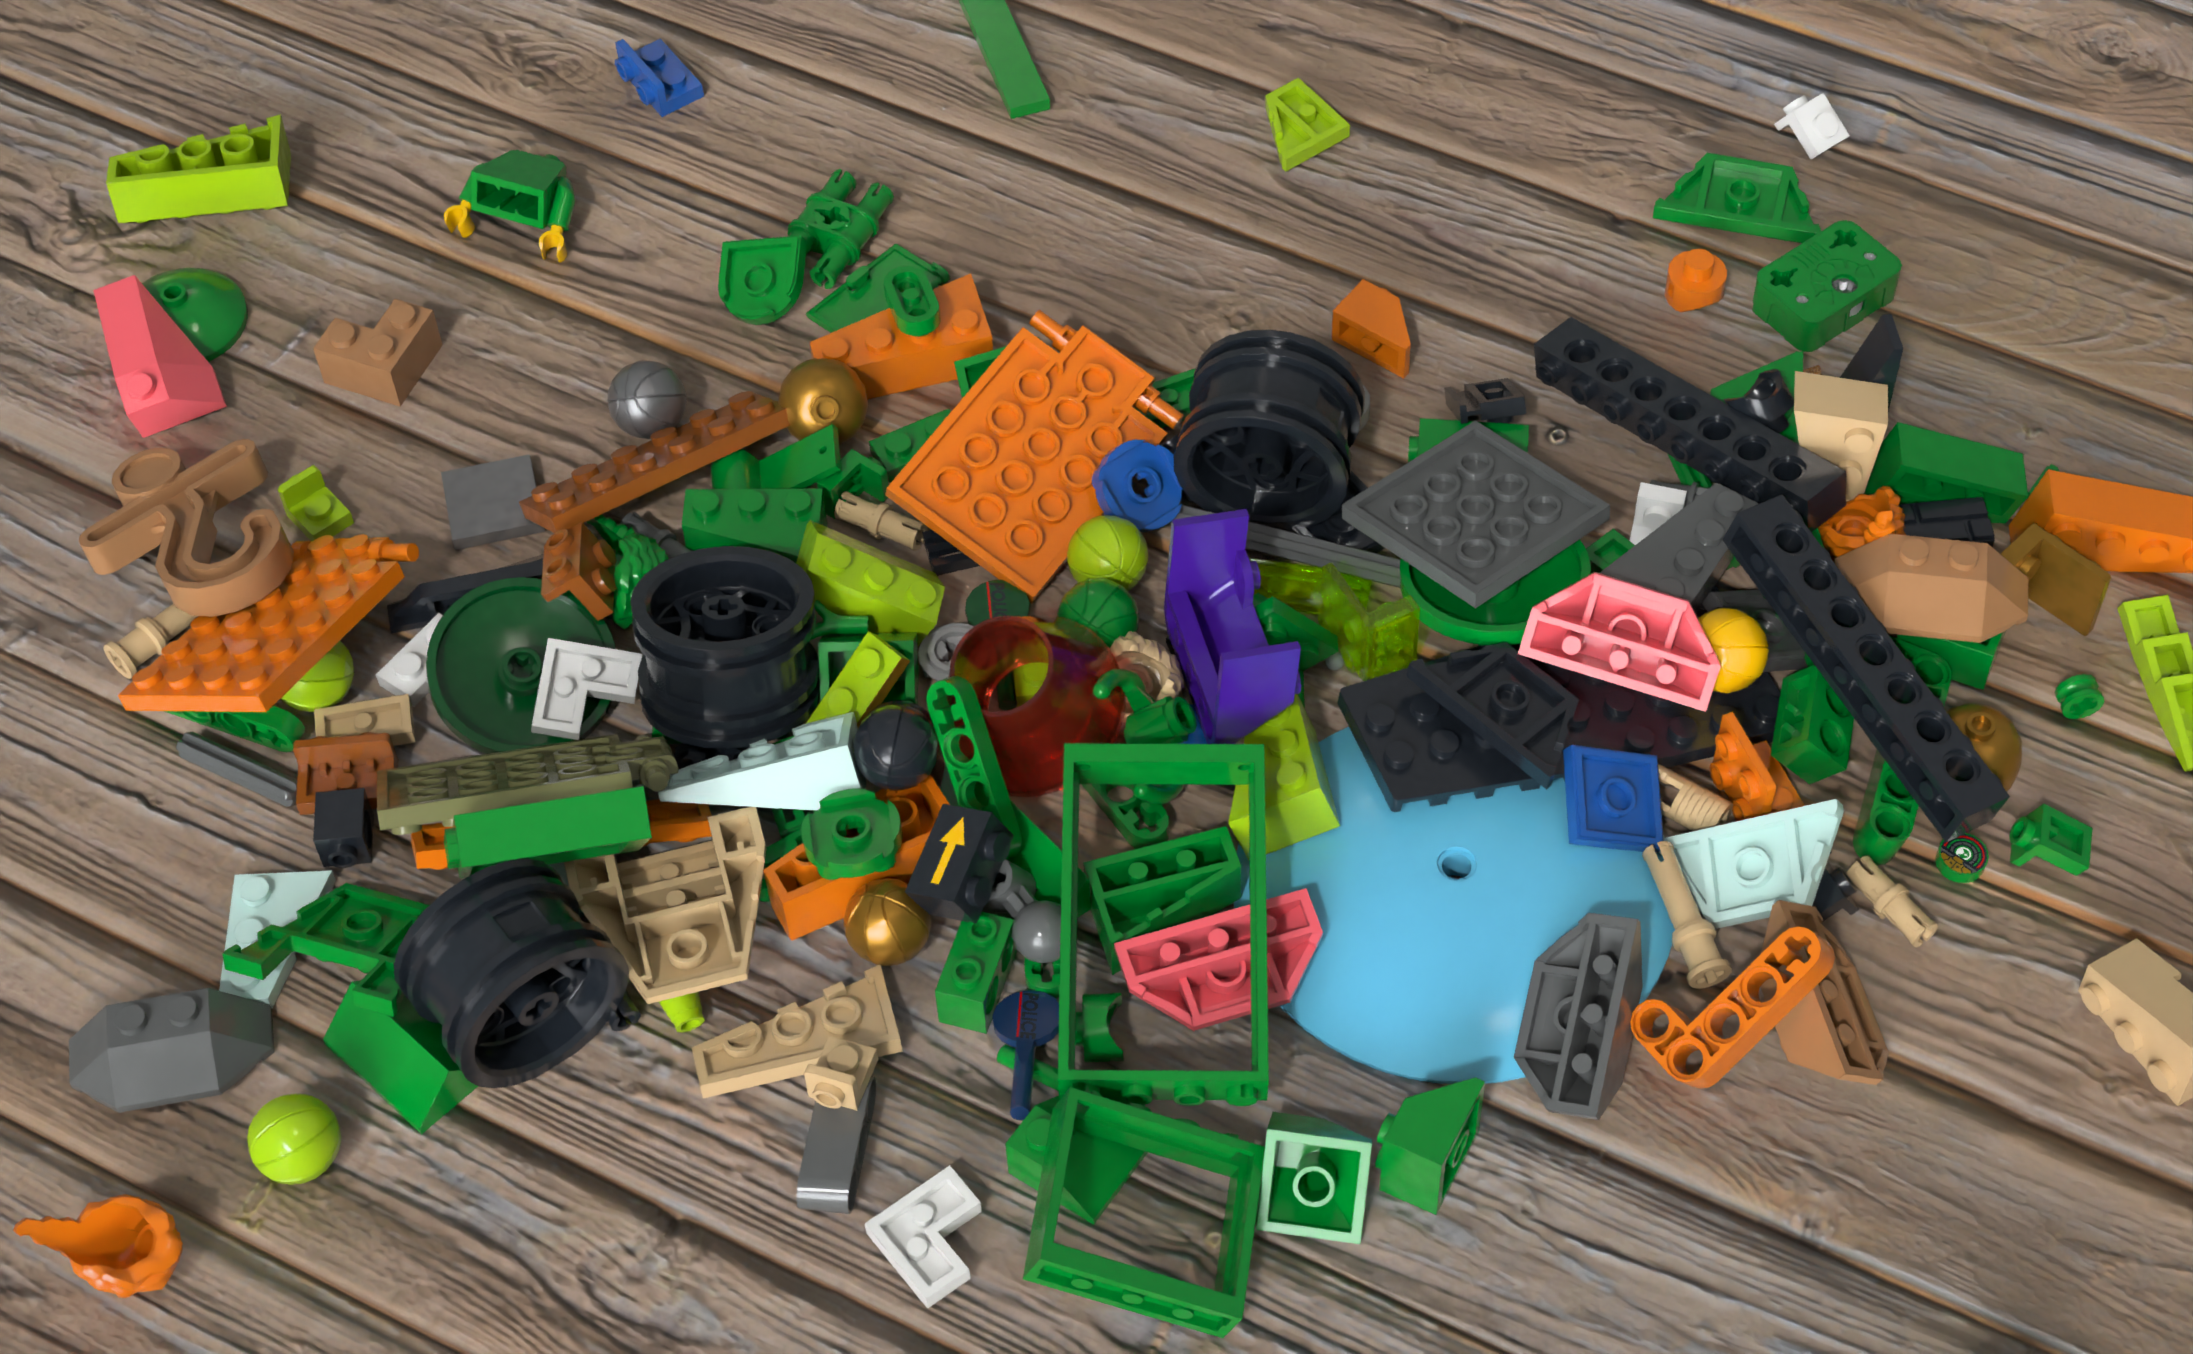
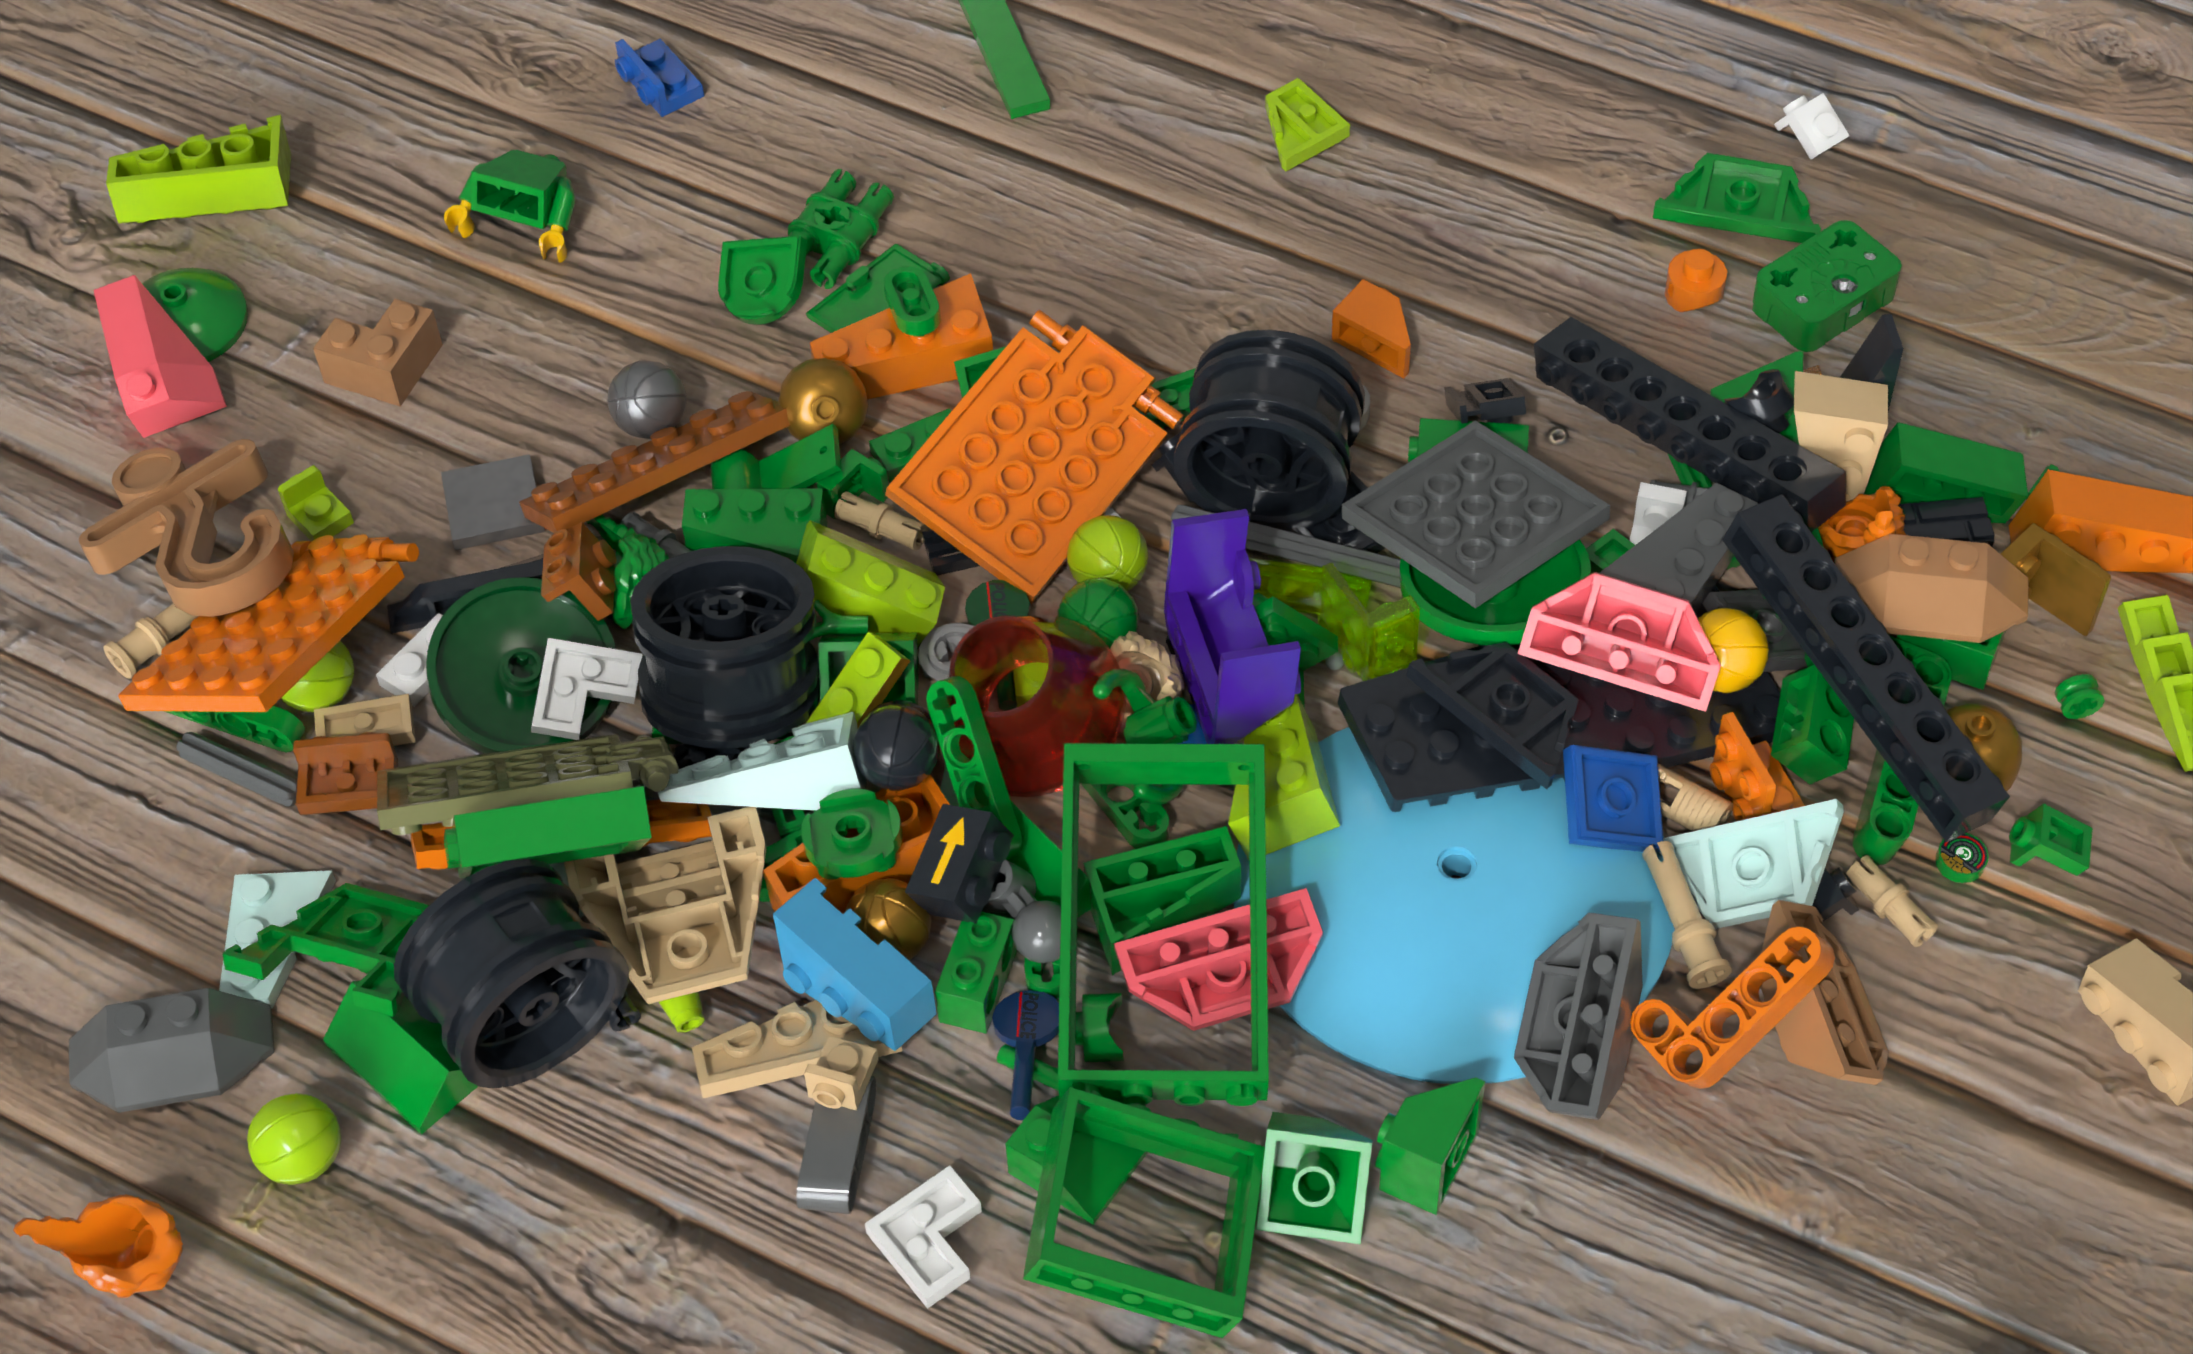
(343, 827): black brick -> none
(850, 972): none -> dark azure wedge
(1114, 484): blue plate -> none

